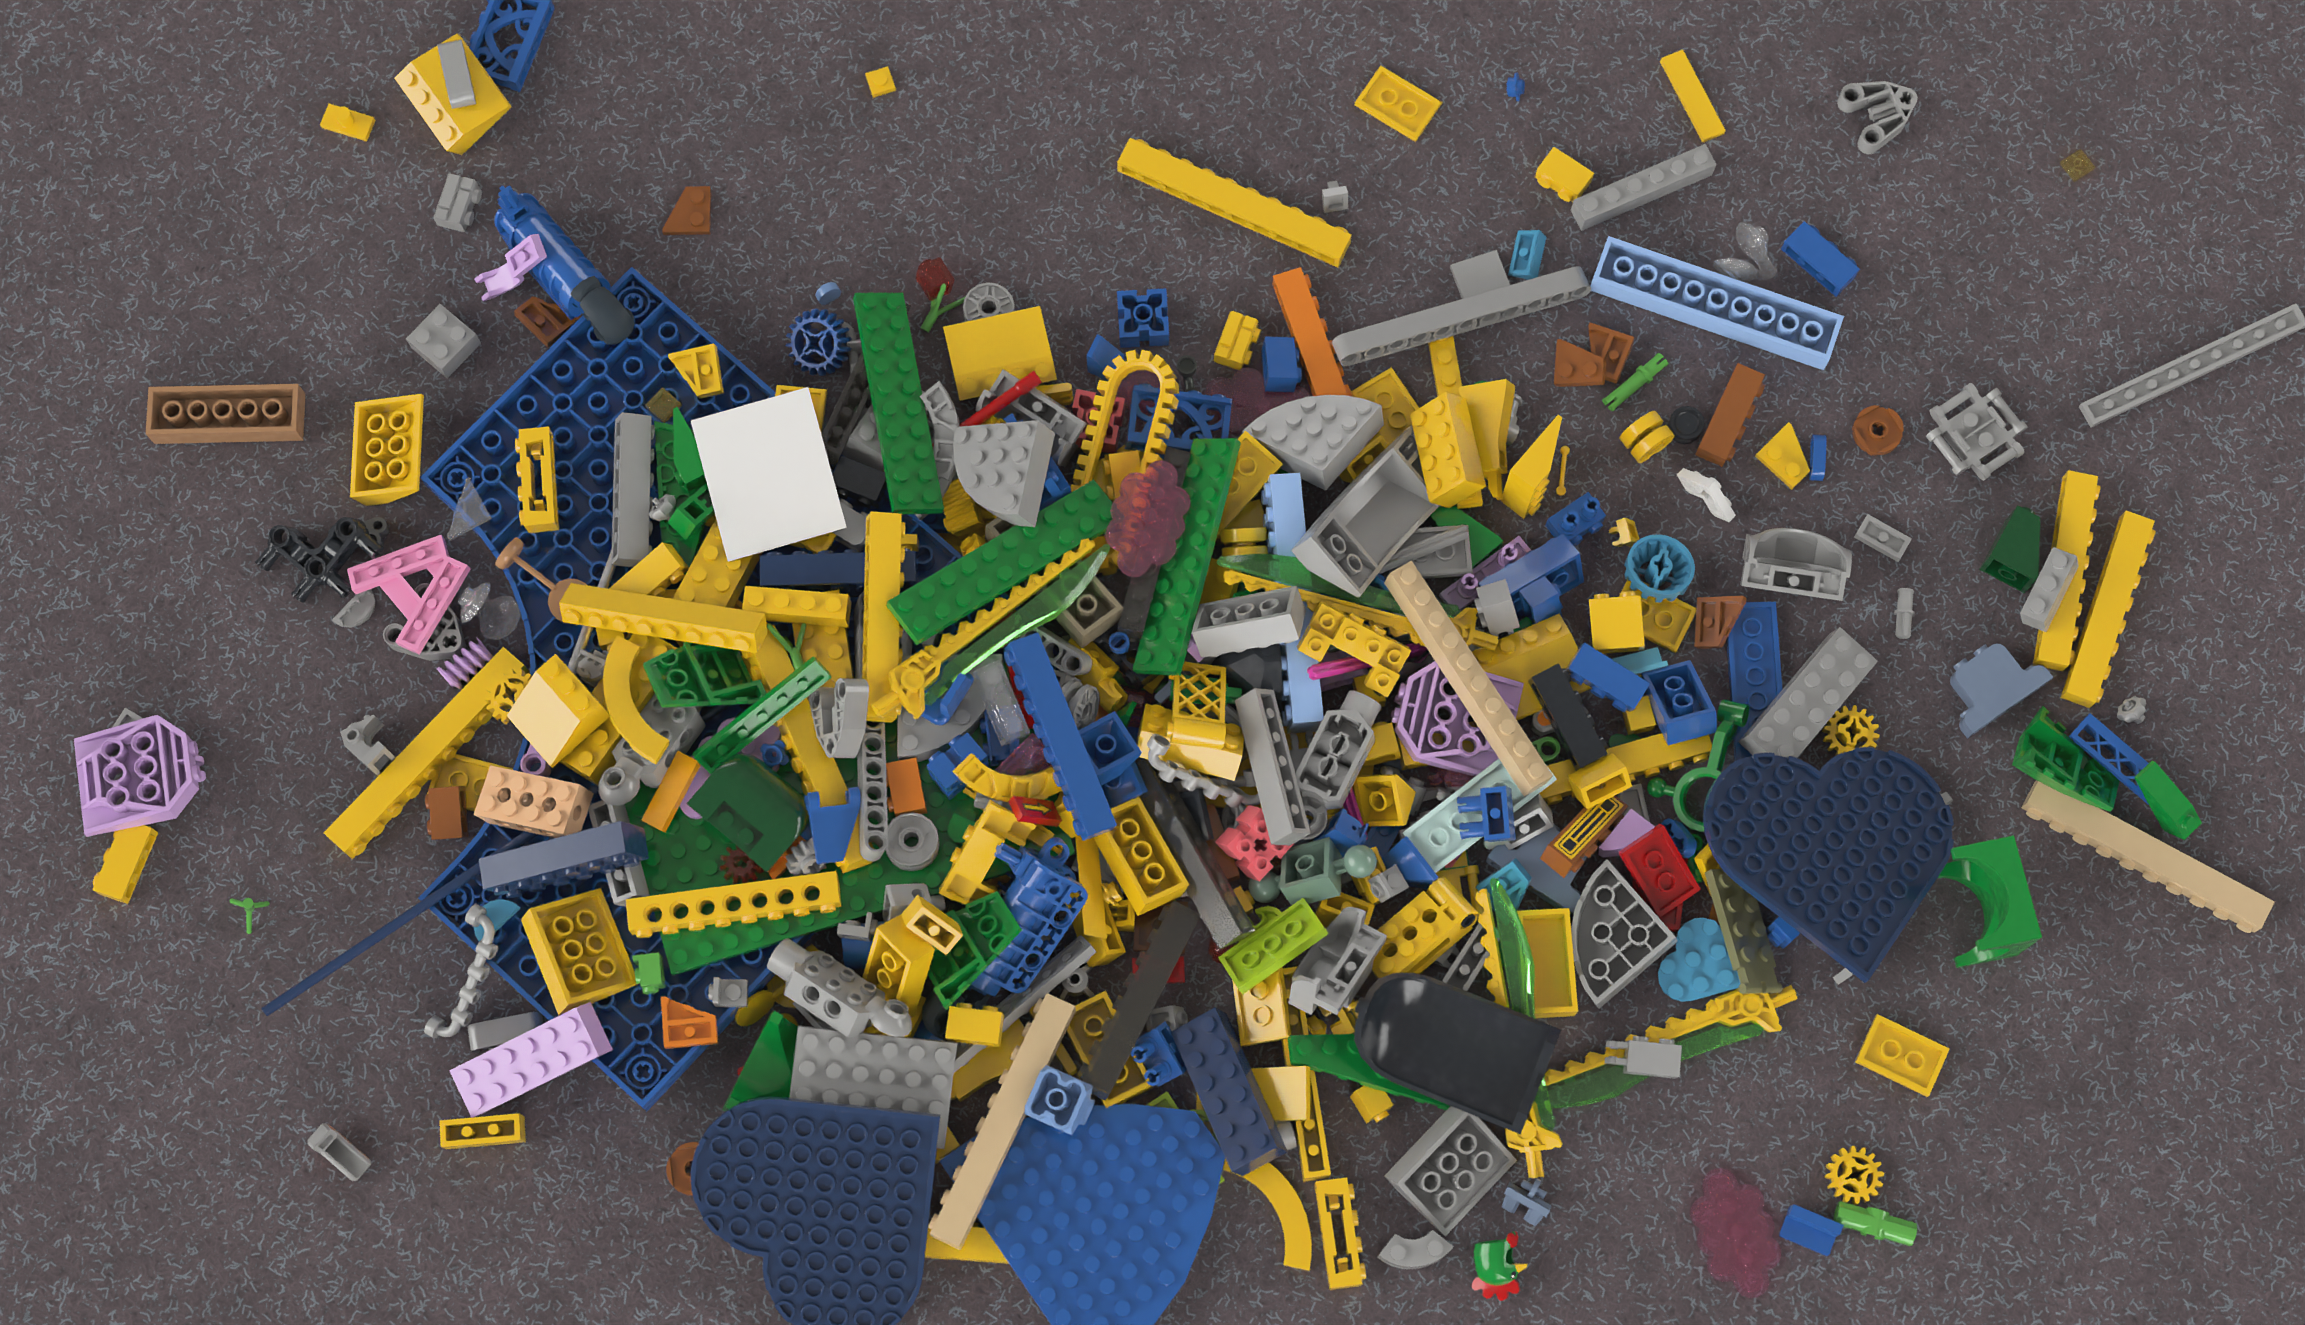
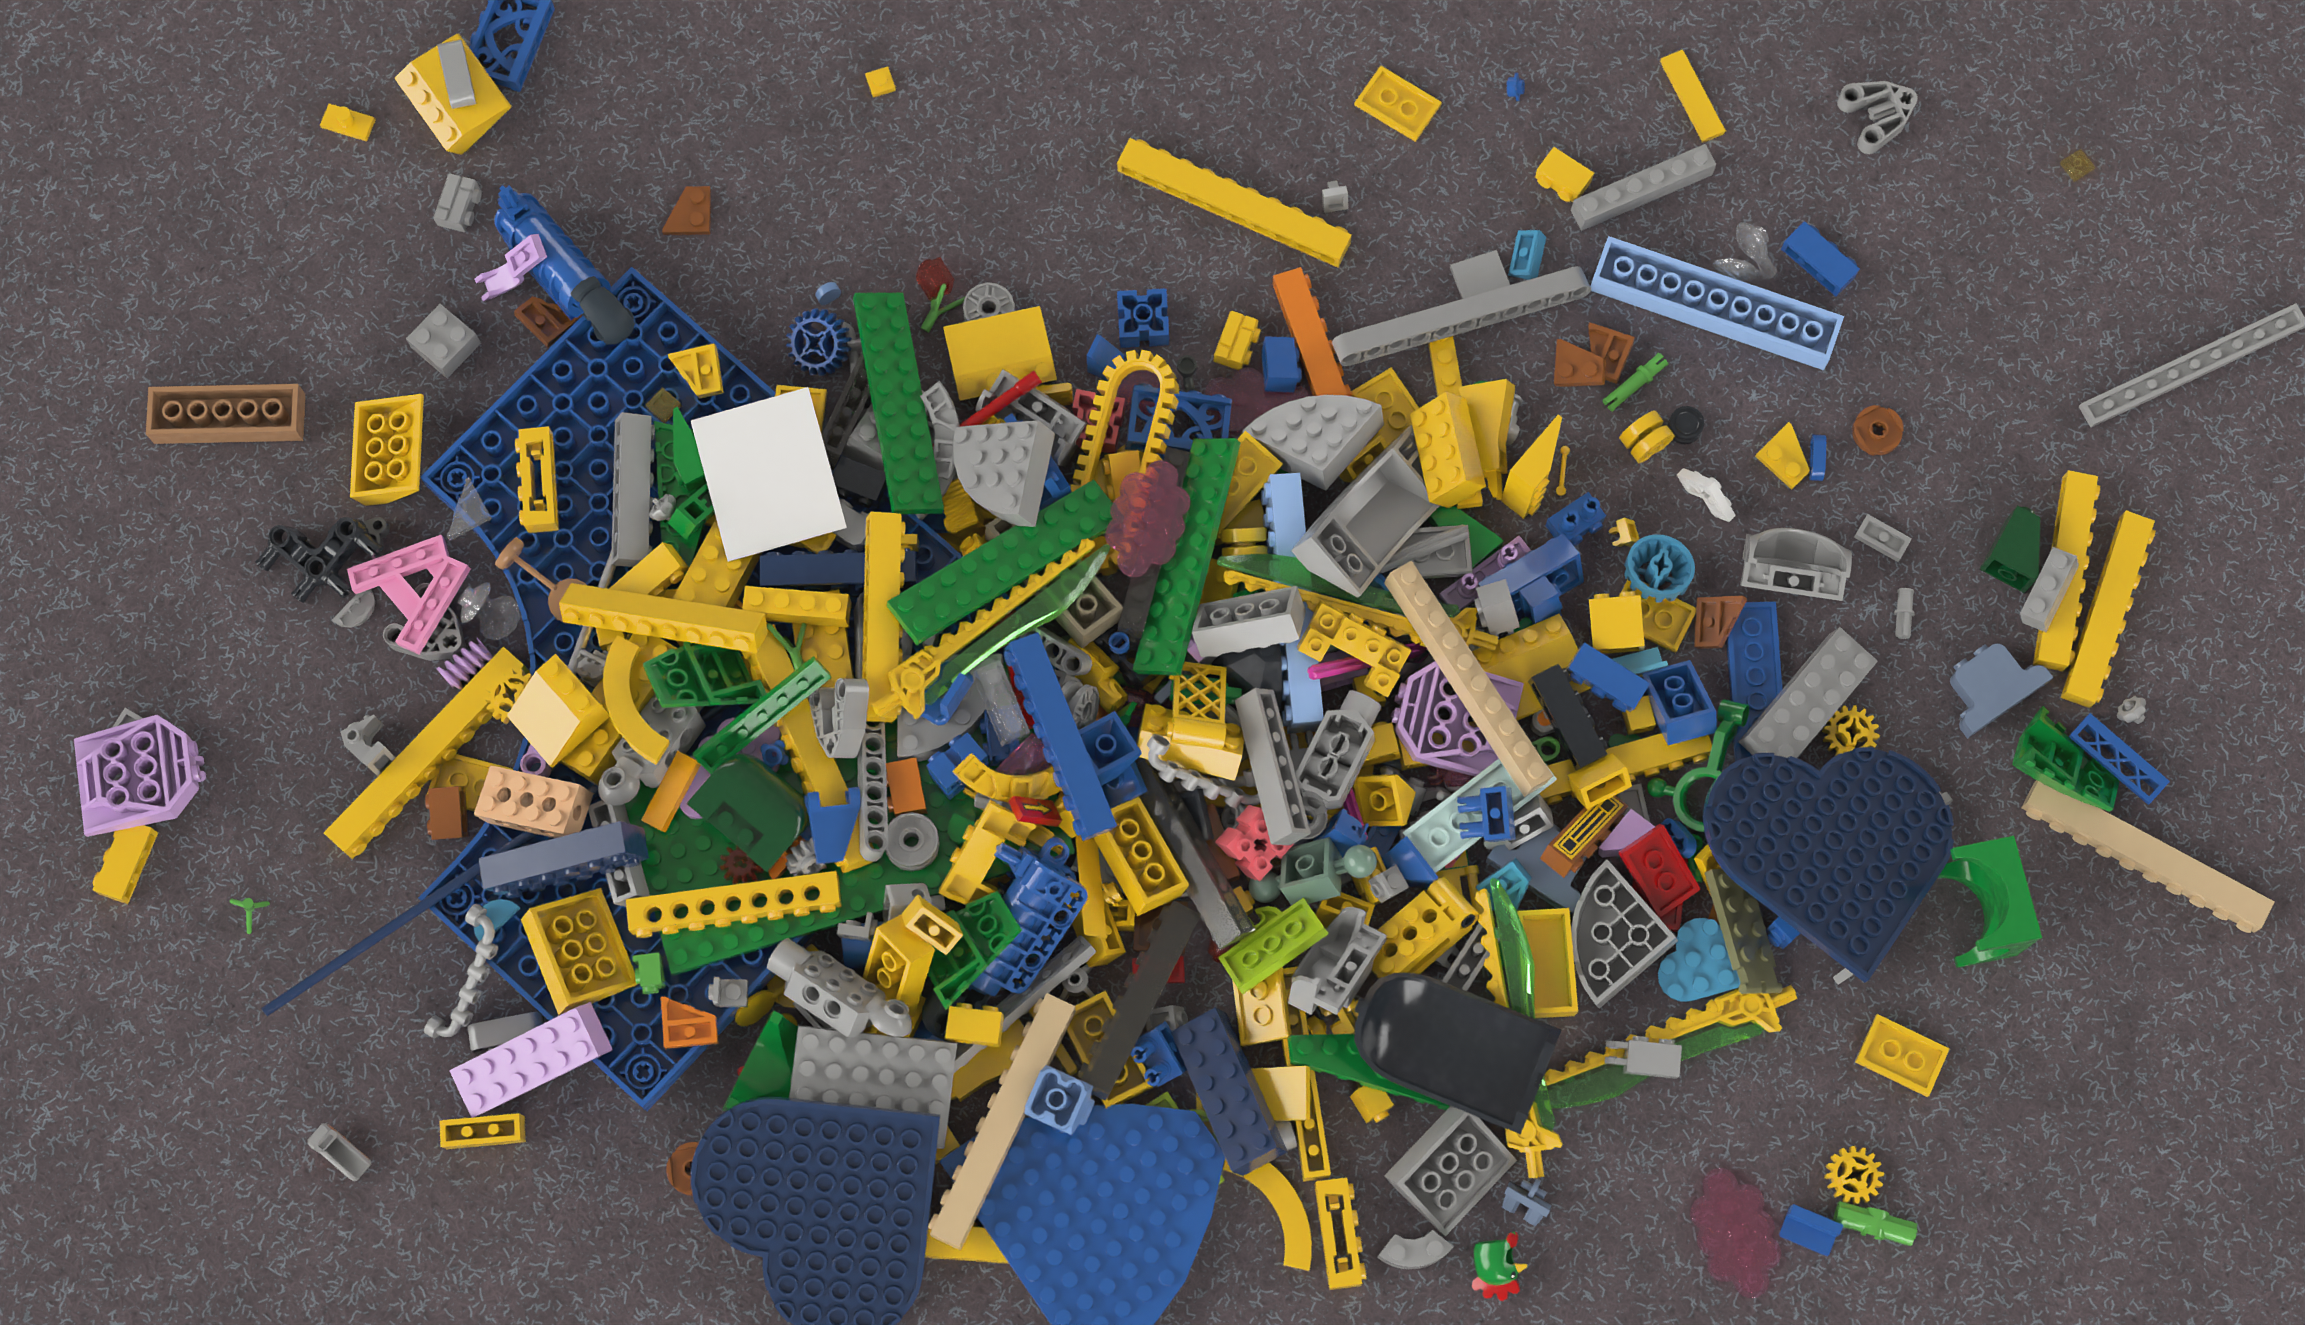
(1730, 414): dark orange brick -> none
(1976, 432): light grey brick -> none
(2167, 802): green slope -> none

